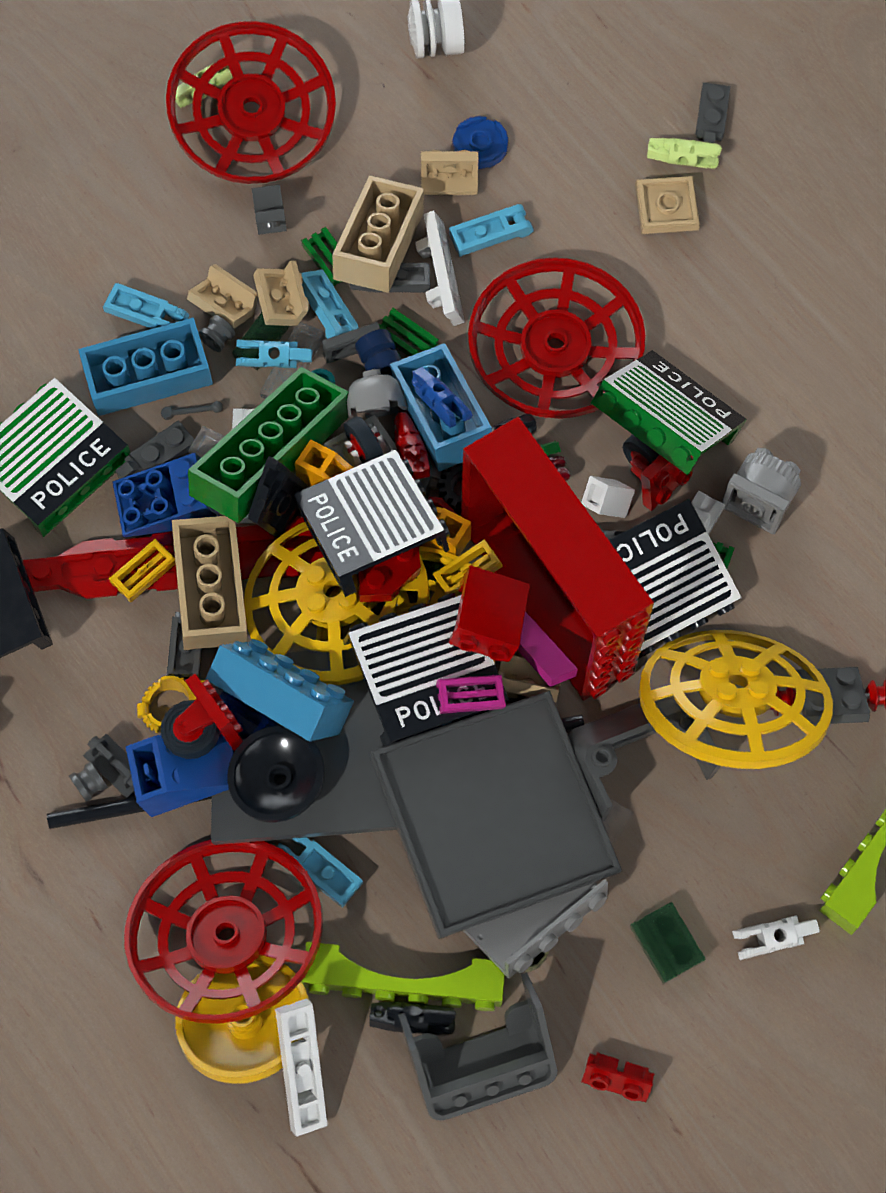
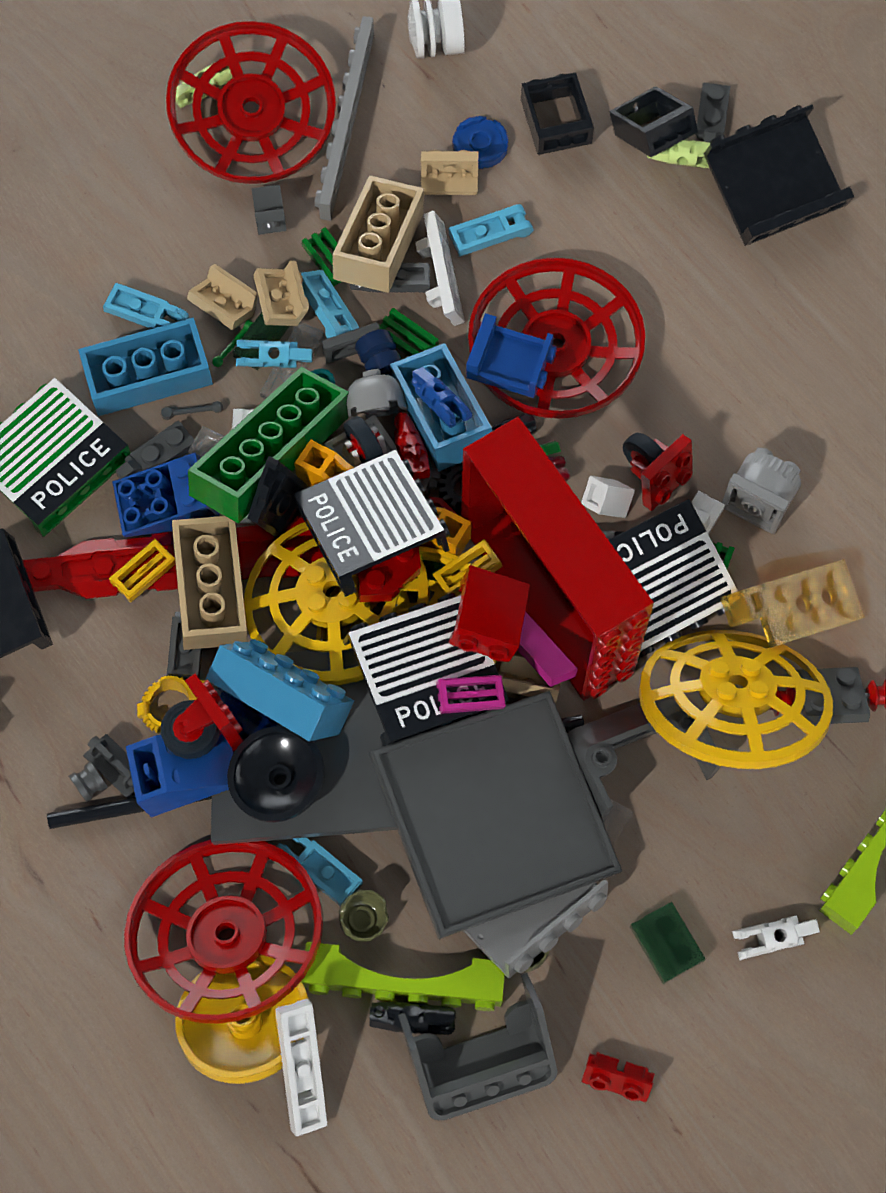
(217, 333): dark grey wheel -> none
(217, 361): none -> green hinge
(342, 127): none -> light grey plate
(363, 915): none -> olive hair
(509, 358): none -> blue panel
(559, 136): none -> black window
(667, 205): tan plate -> none
(667, 410): panel -> none
(674, 126): none -> black window
(774, 175): none -> black panel
(777, 607): none -> clear yellow hinge

